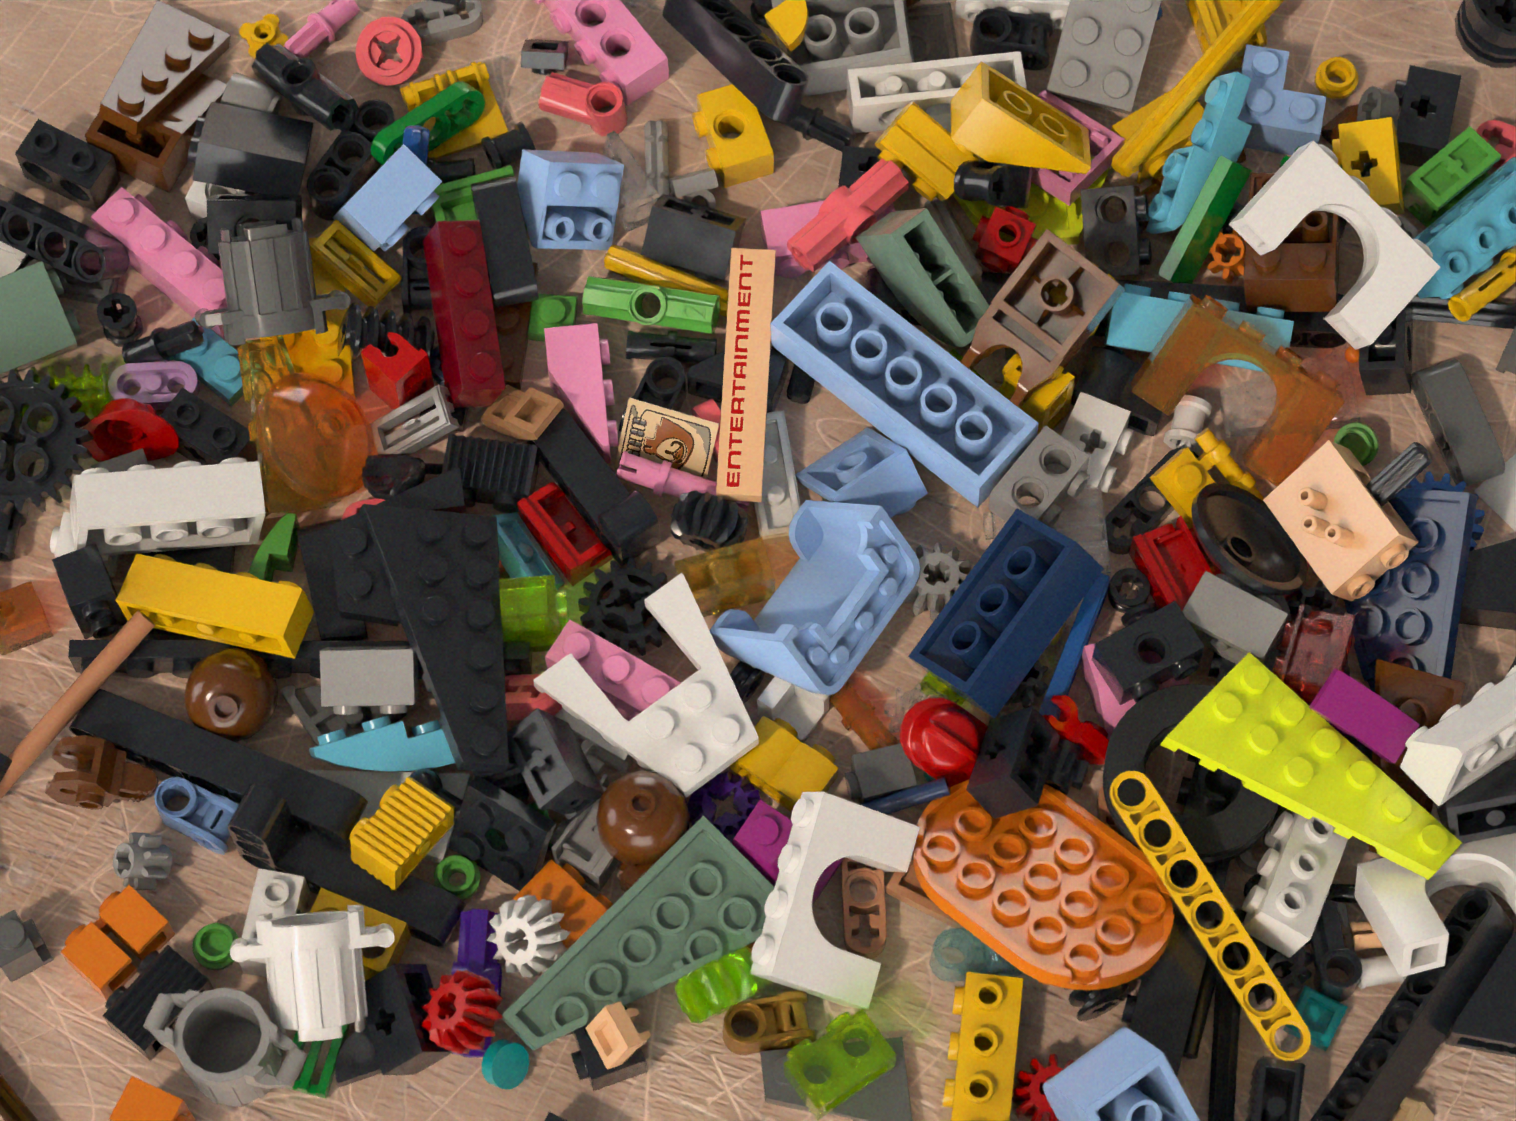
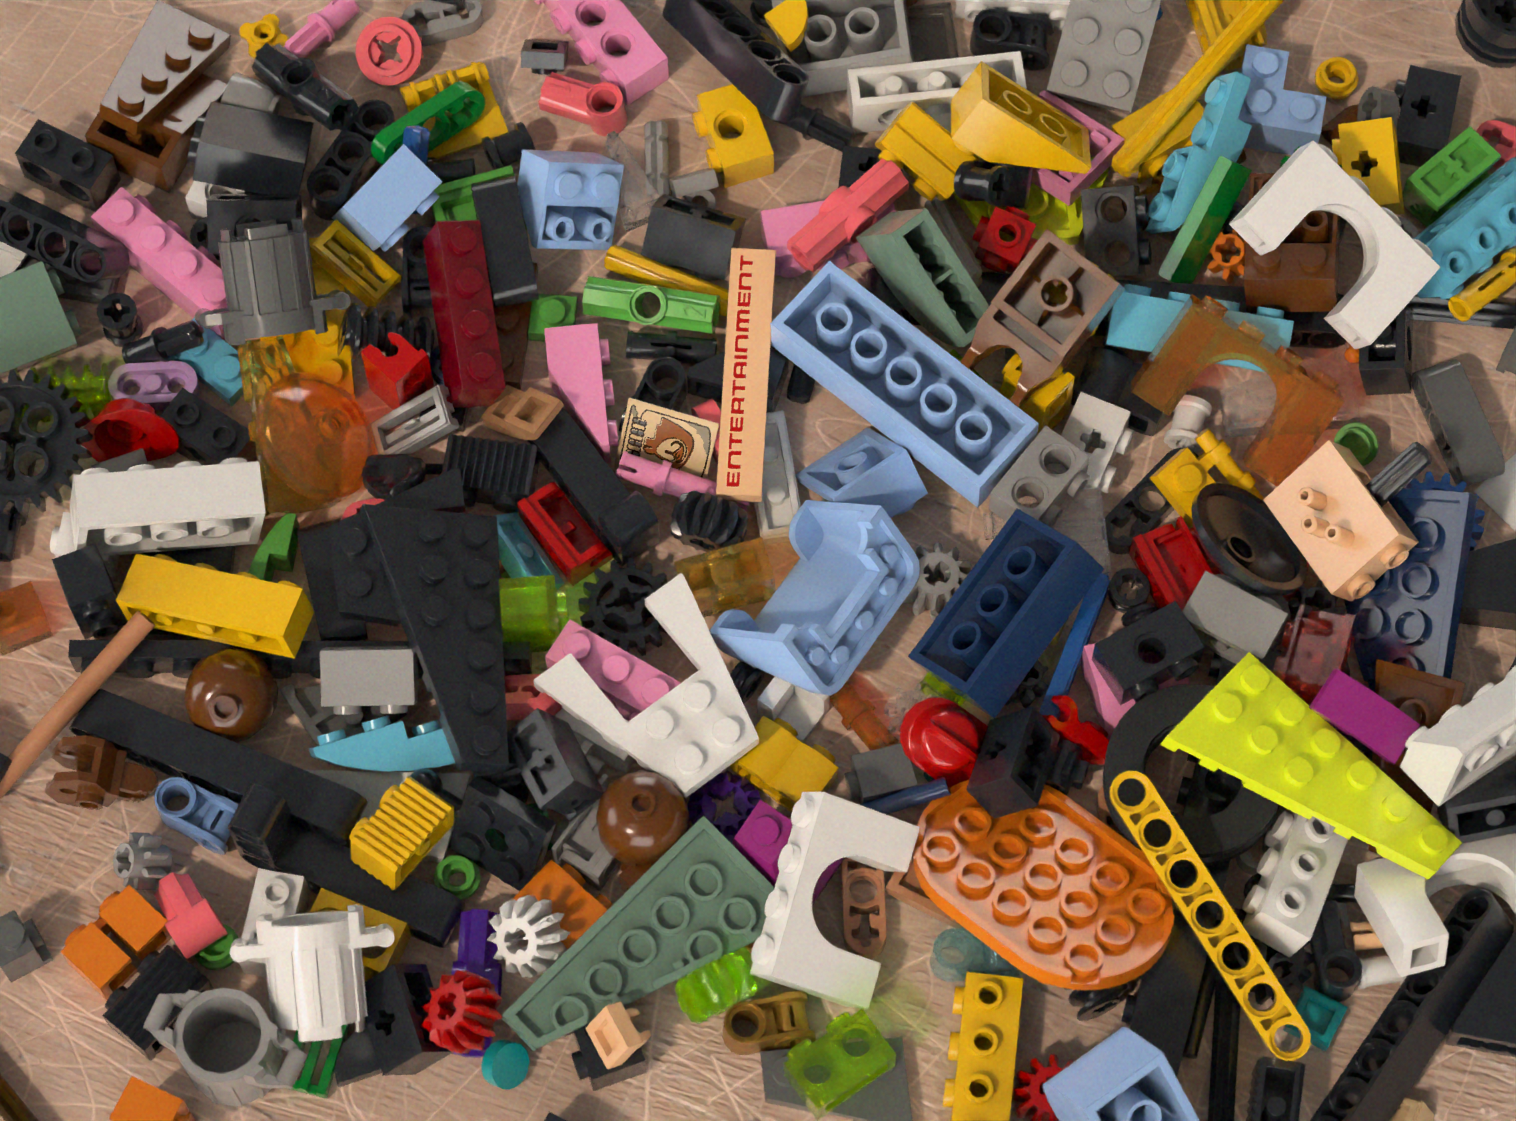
(189, 916): none -> coral piece

